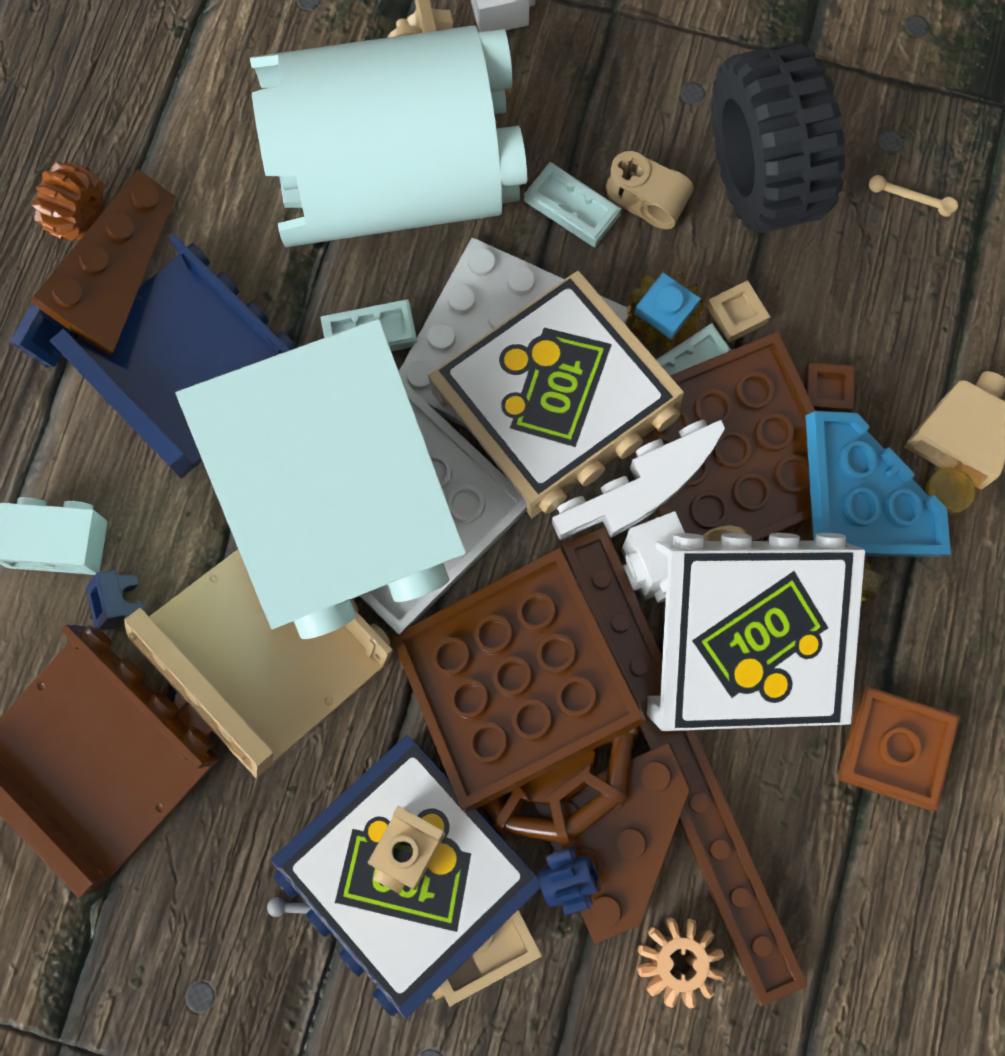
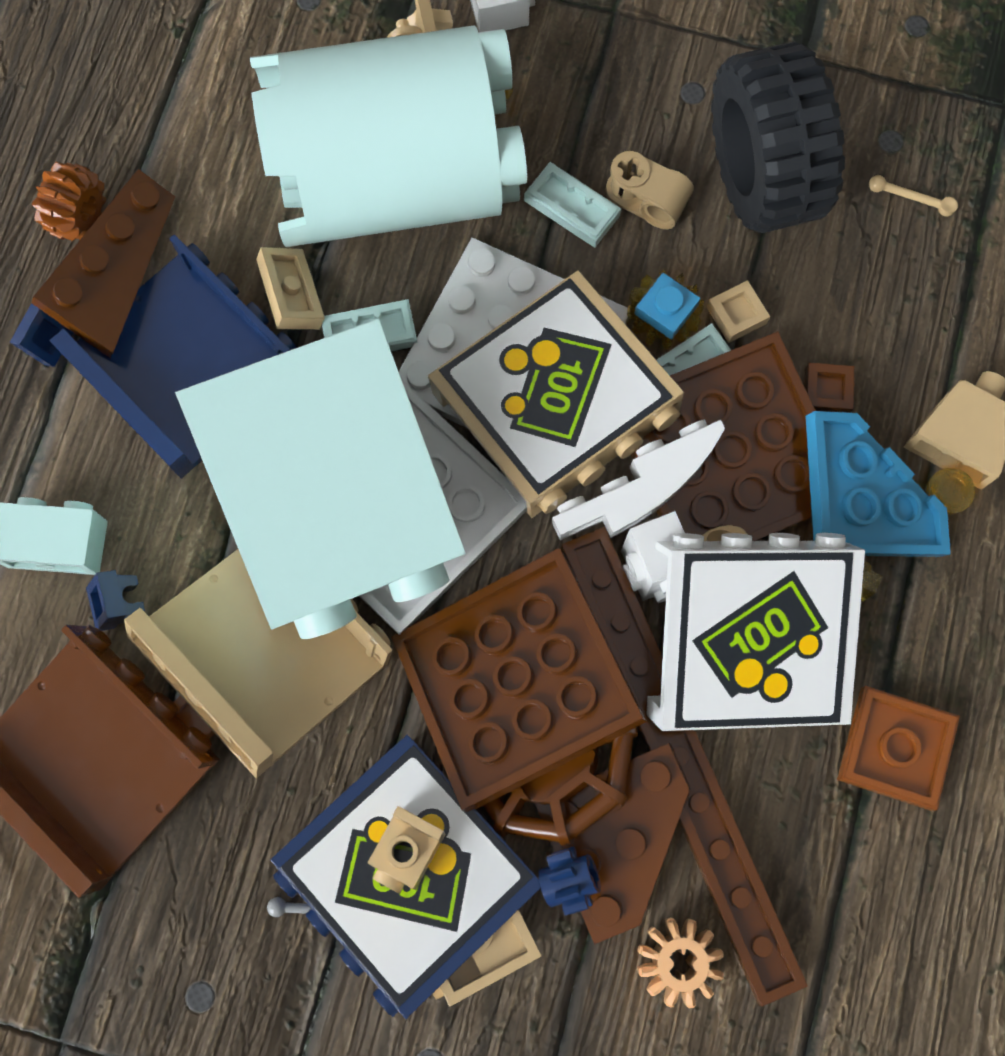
(290, 288): none -> tan plate

